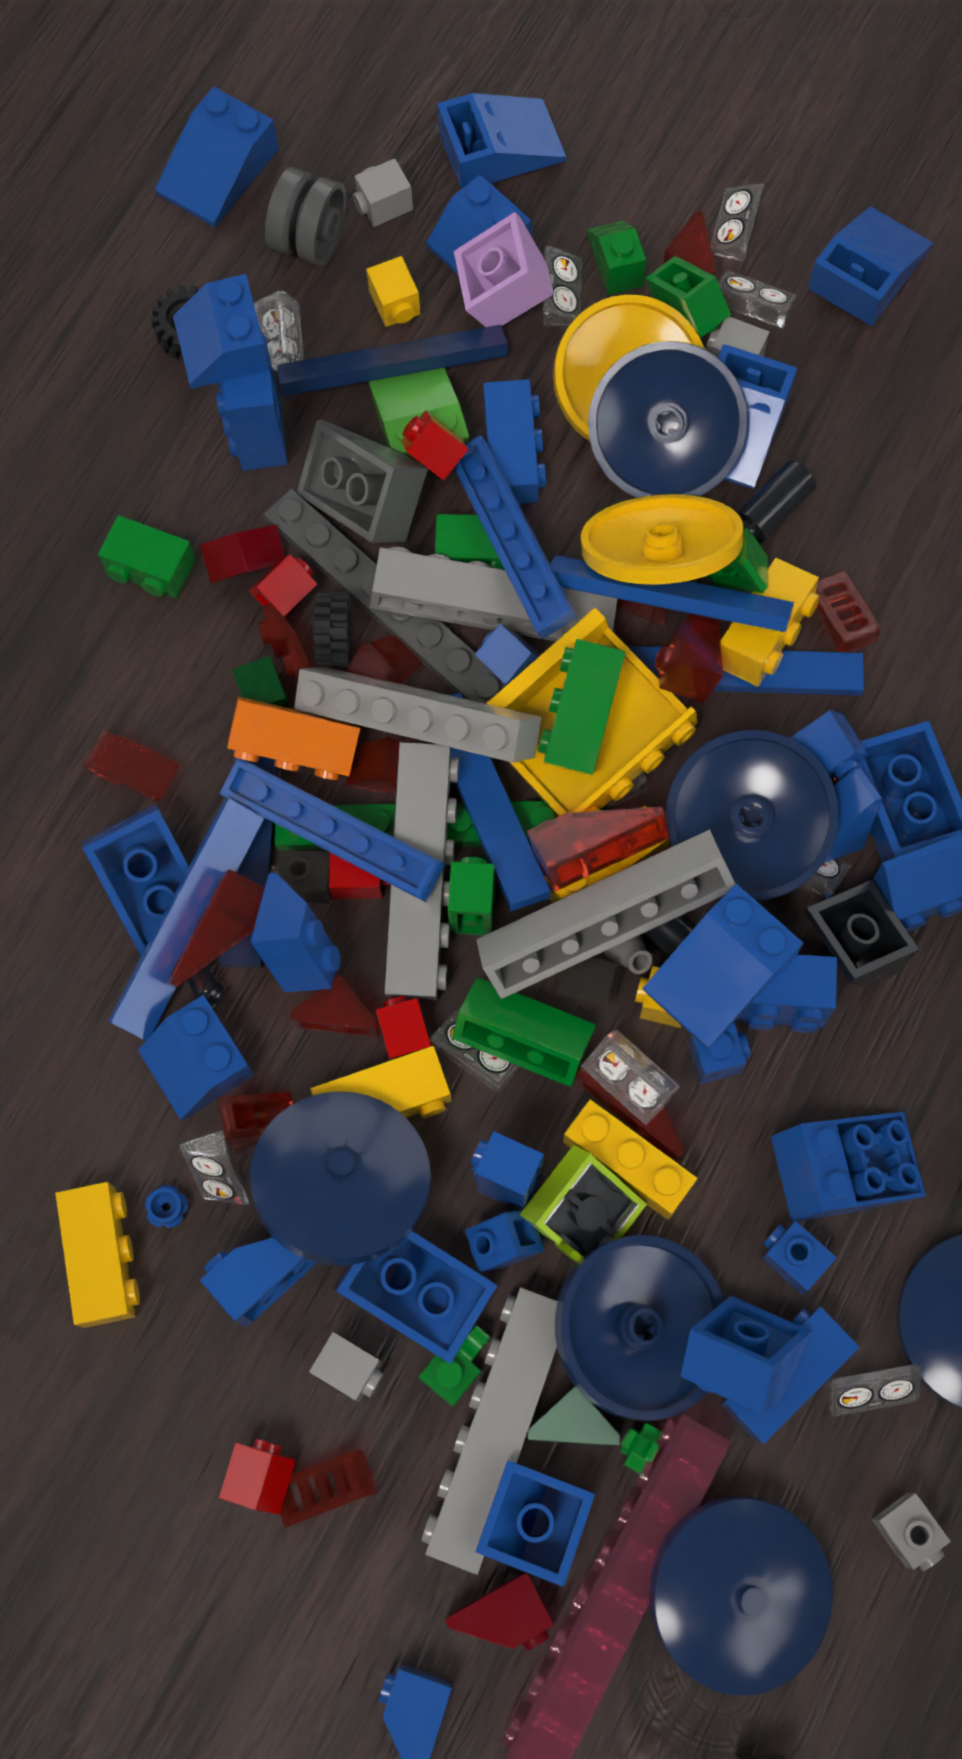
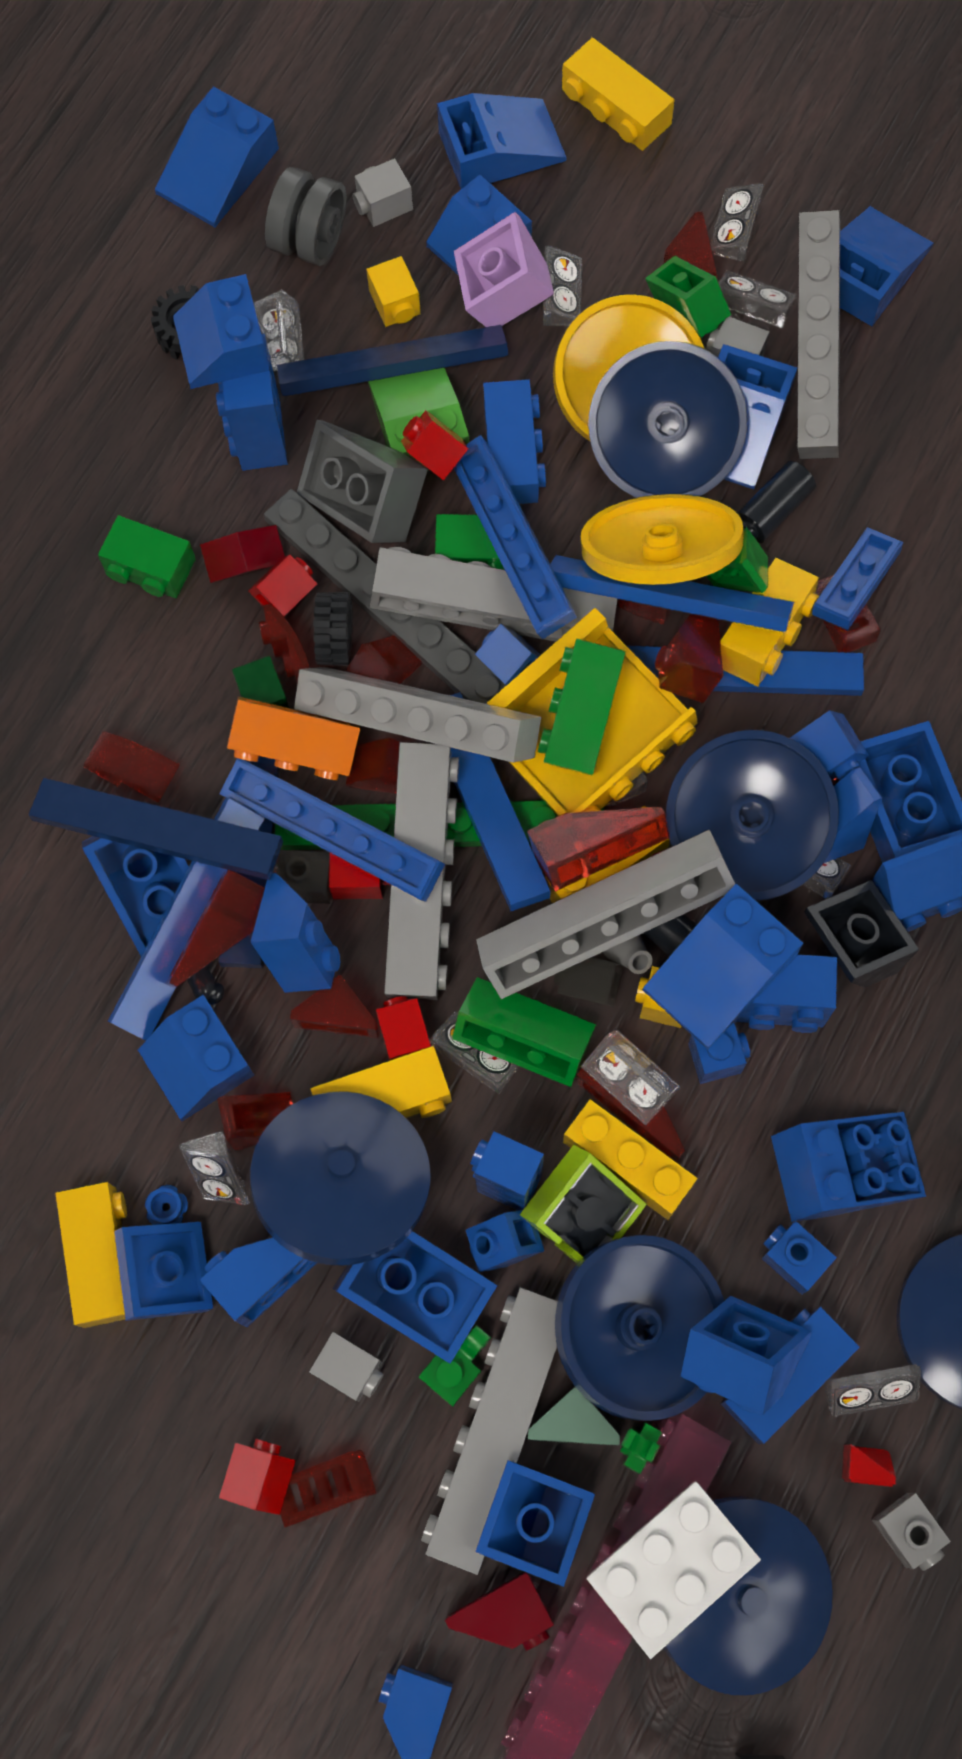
(156, 828): none -> dark blue tile
(162, 1270): none -> blue plate
(471, 897): green brick -> none
(617, 94): none -> yellow brick
(618, 256): green slope -> none
(673, 1569): none -> white brick
(819, 334): none -> light grey brick
(857, 578): none -> blue tile
(868, 1466): none -> red slope

